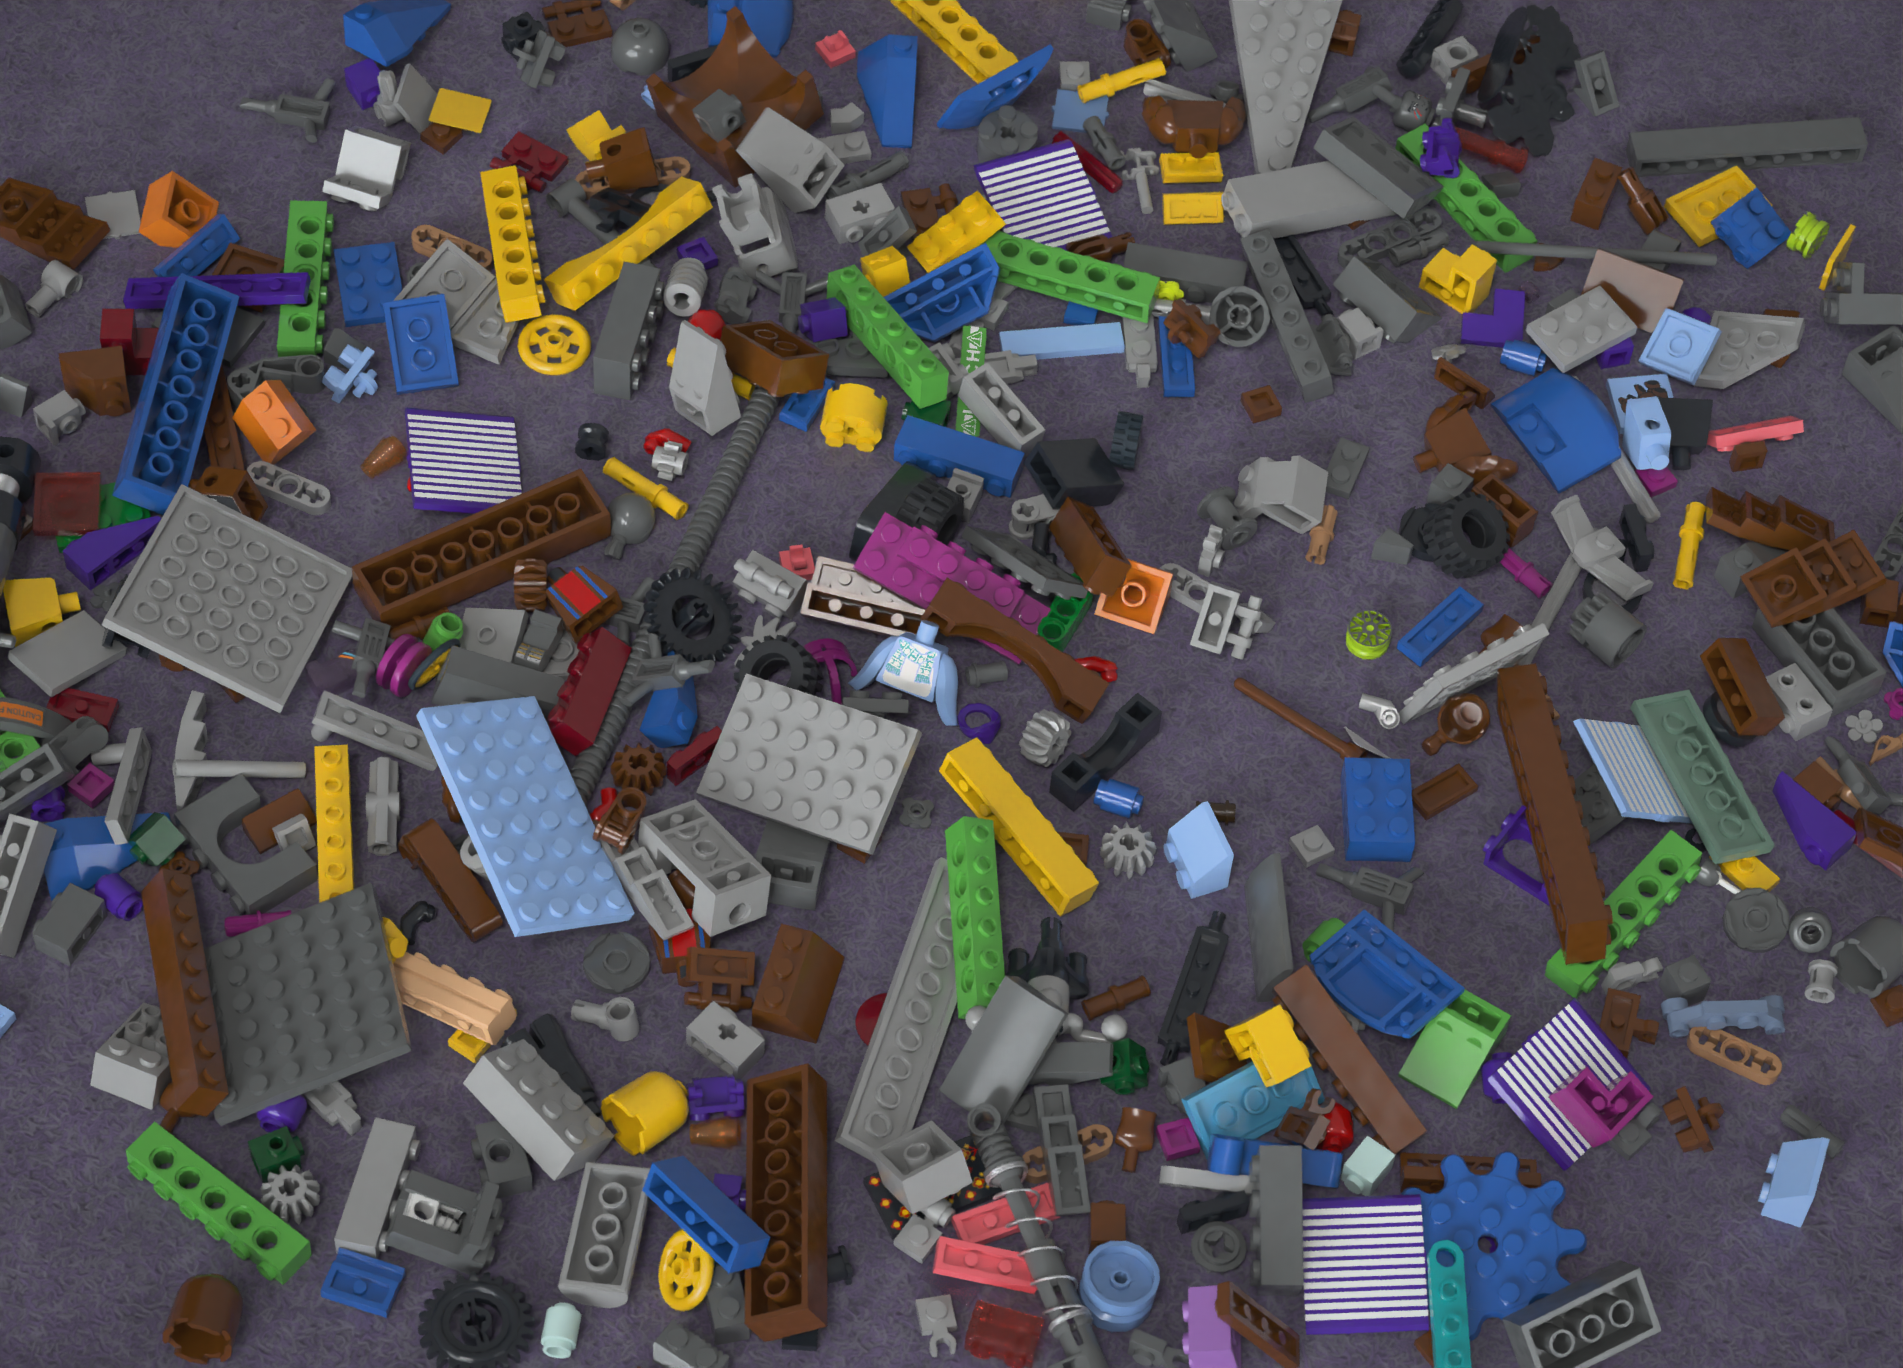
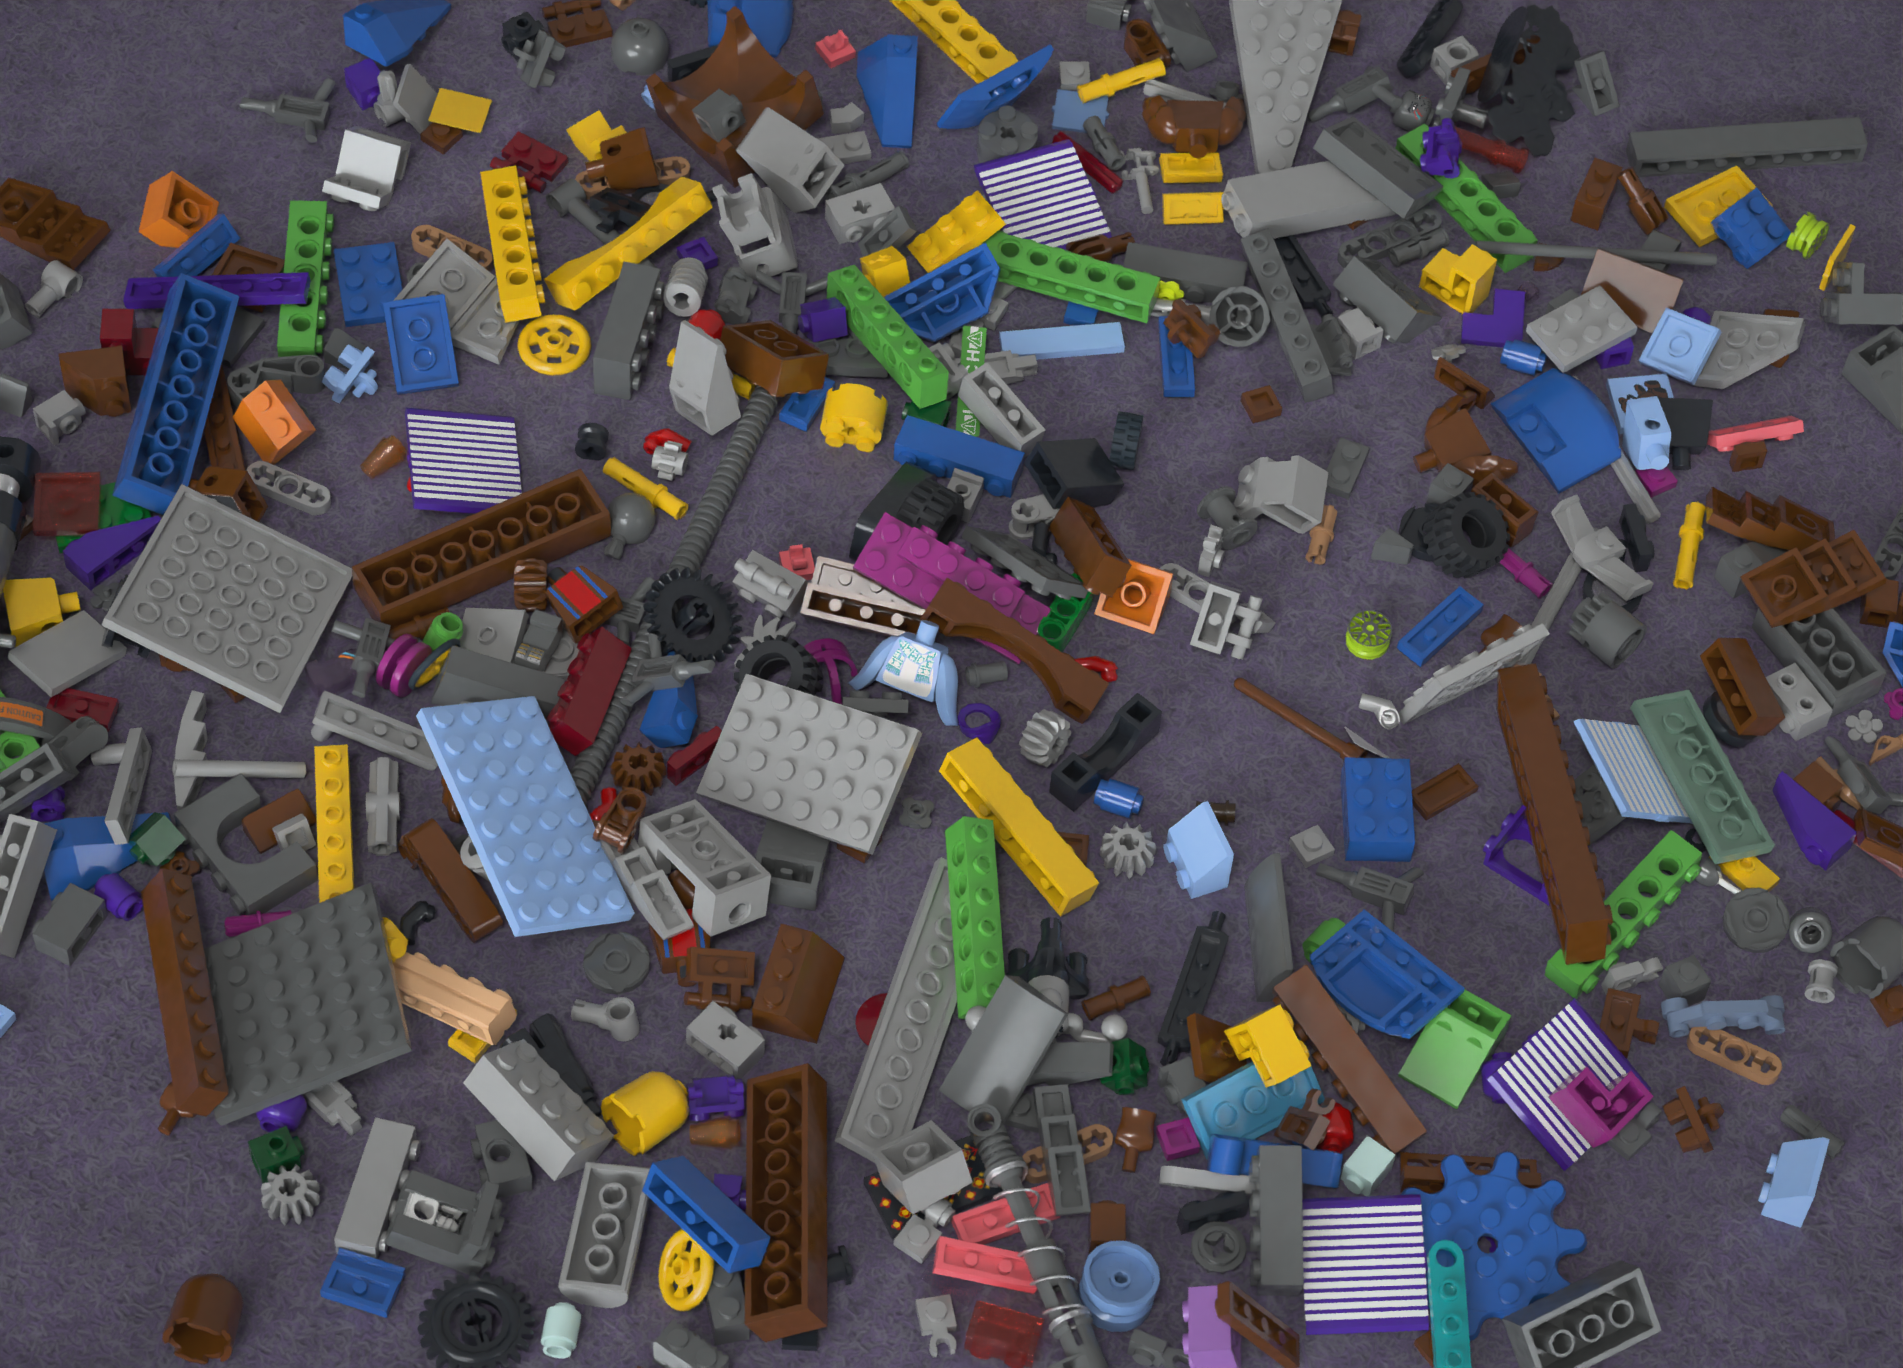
(91, 785): magenta plate -> none
(118, 210): light grey piece -> none
(135, 1059): light grey slope -> none
(158, 1147): bright green brick -> none
(923, 206): reddish brown plate -> none
(1140, 349): light grey hinge -> none
(1460, 721): reddish brown hair -> none

